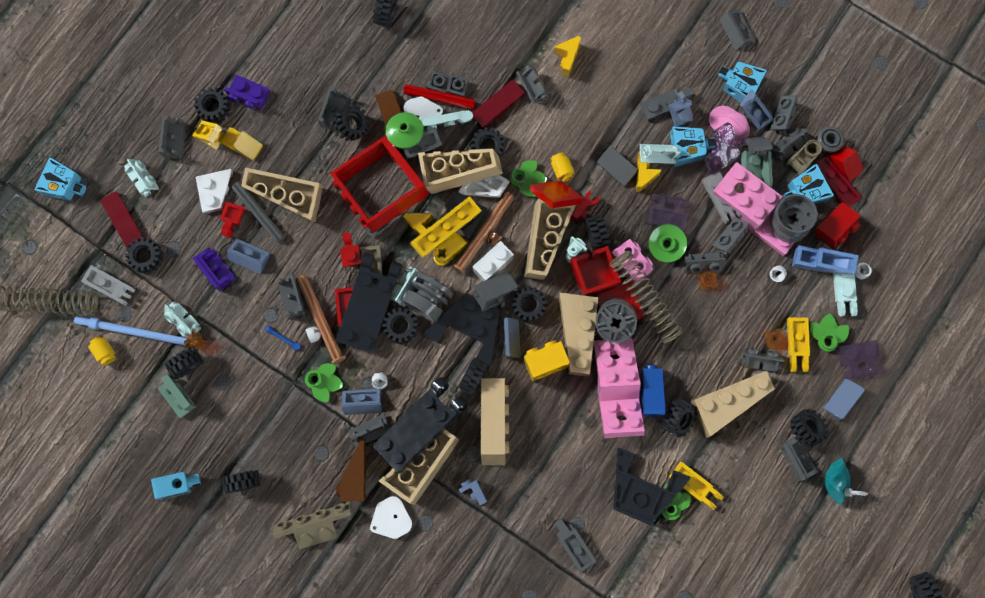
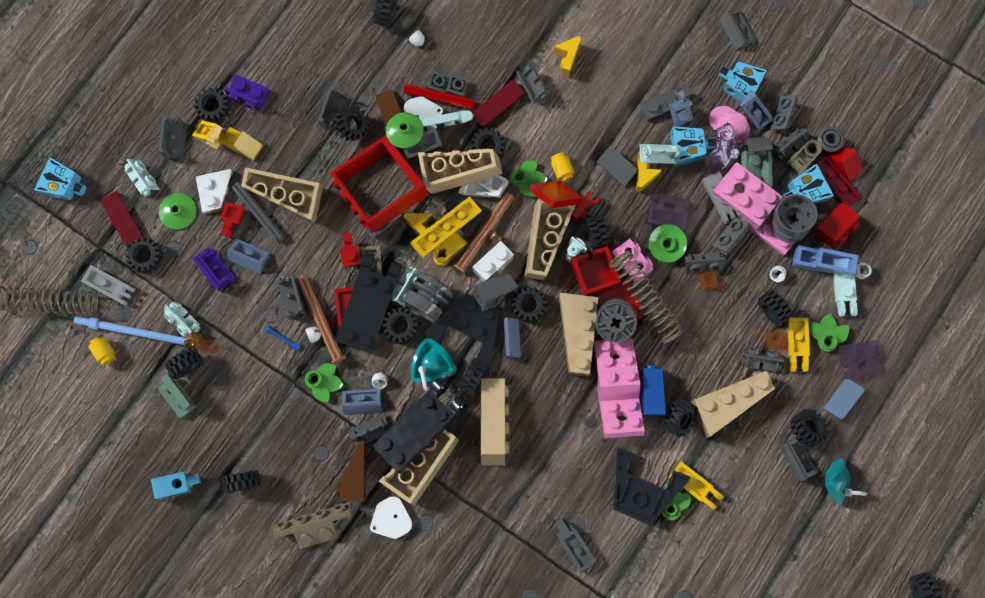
(183, 217): none -> bright green dish
(417, 38): none -> white hinge
(431, 362): none -> teal hat
(476, 494): sand blue bracket -> none
(546, 360): yellow brick -> none
(775, 307): none -> black tyre

